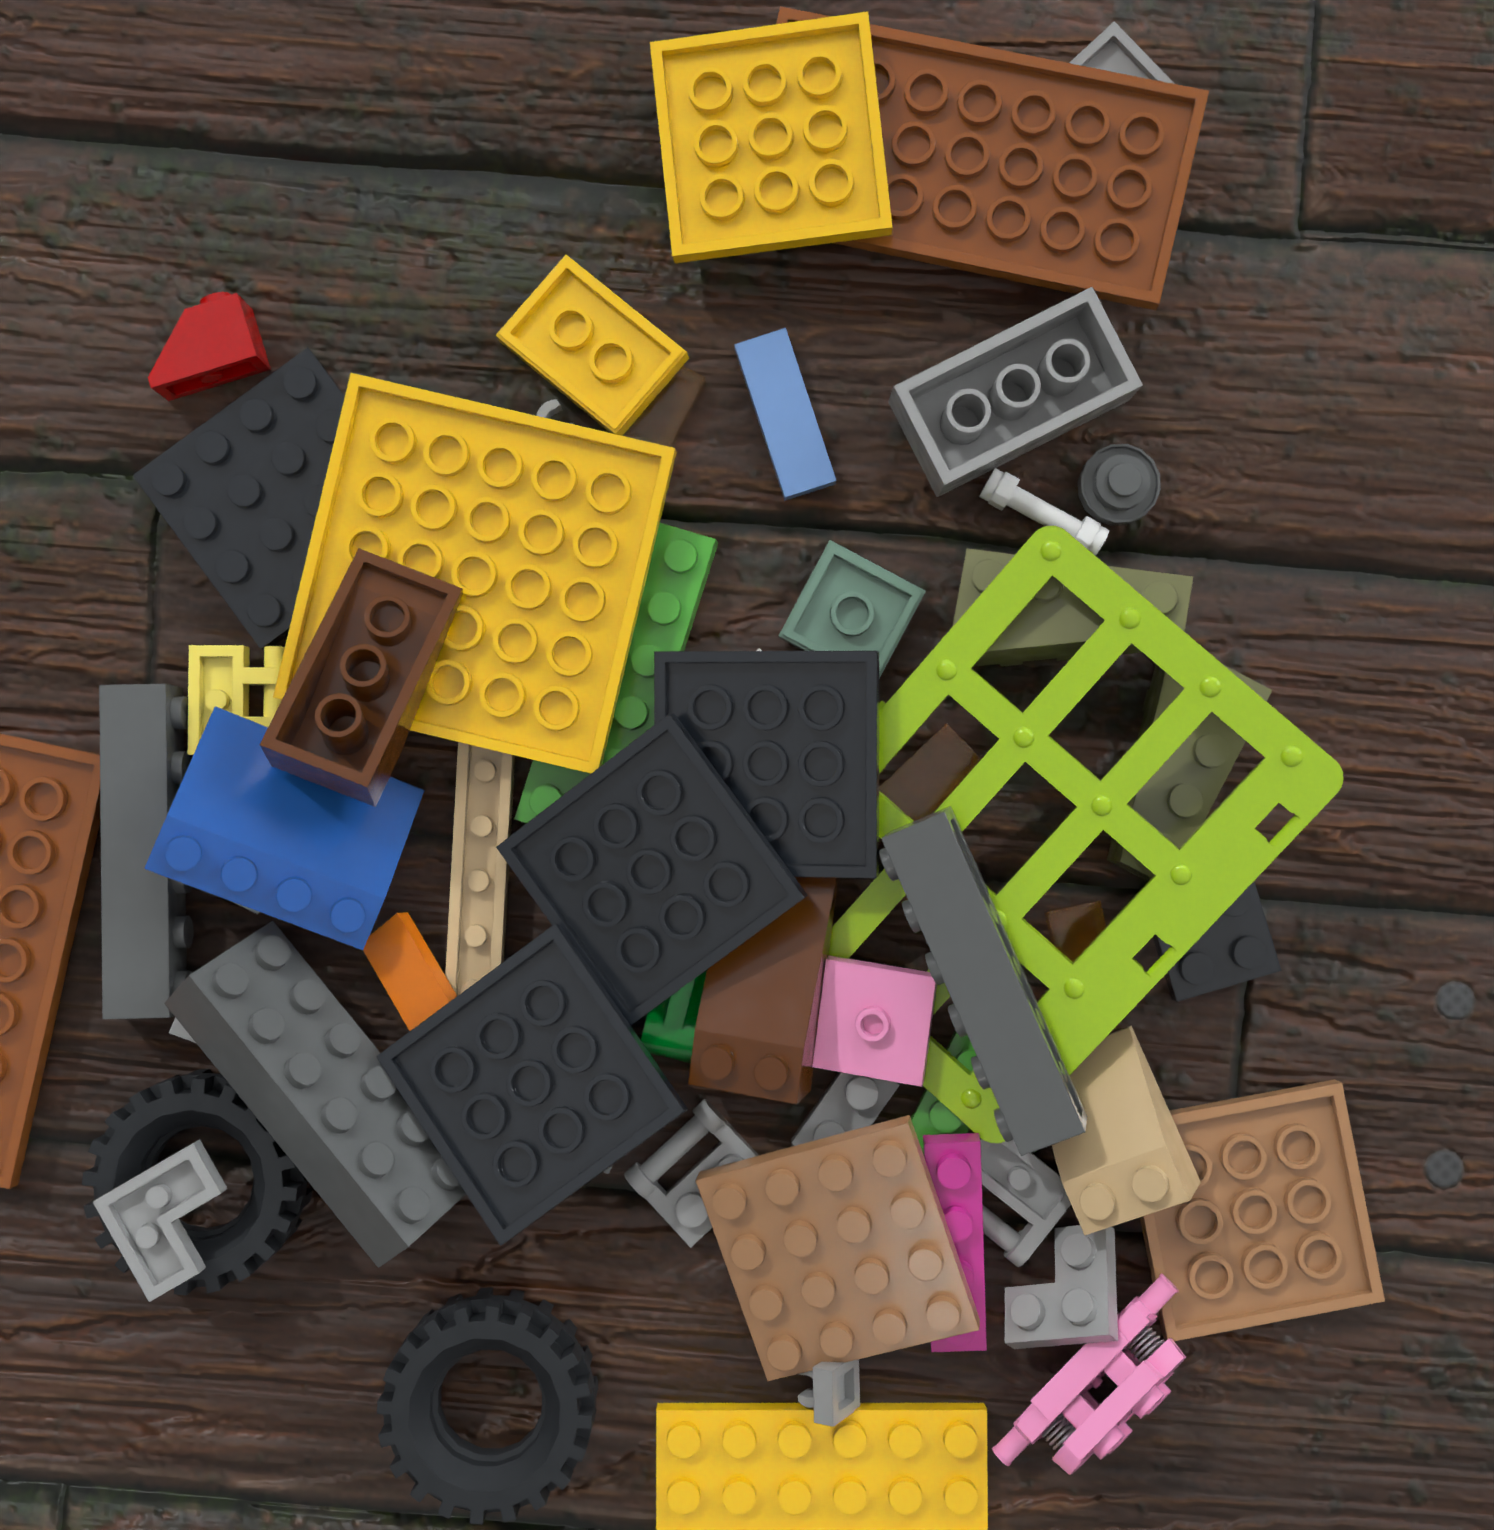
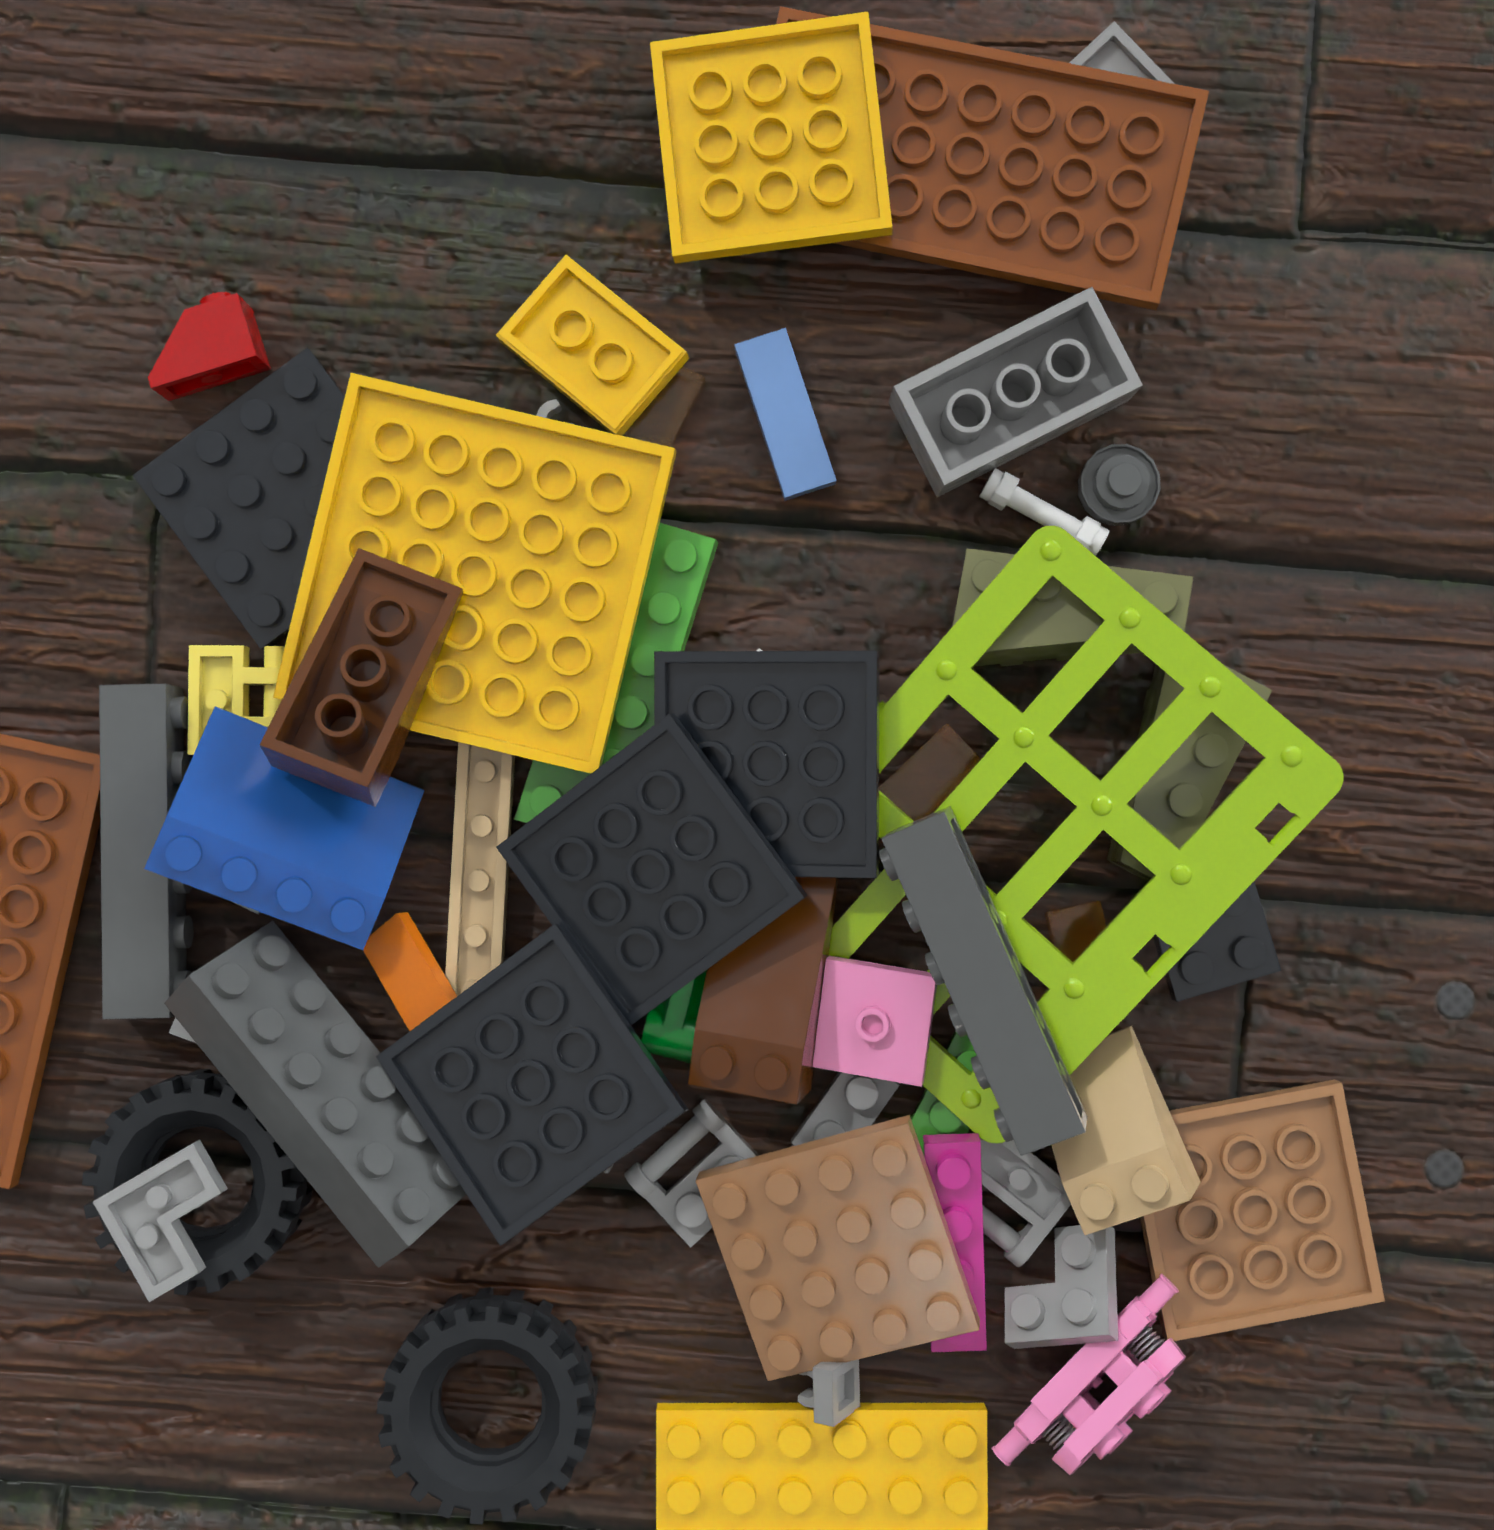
(851, 607): sand green plate -> none

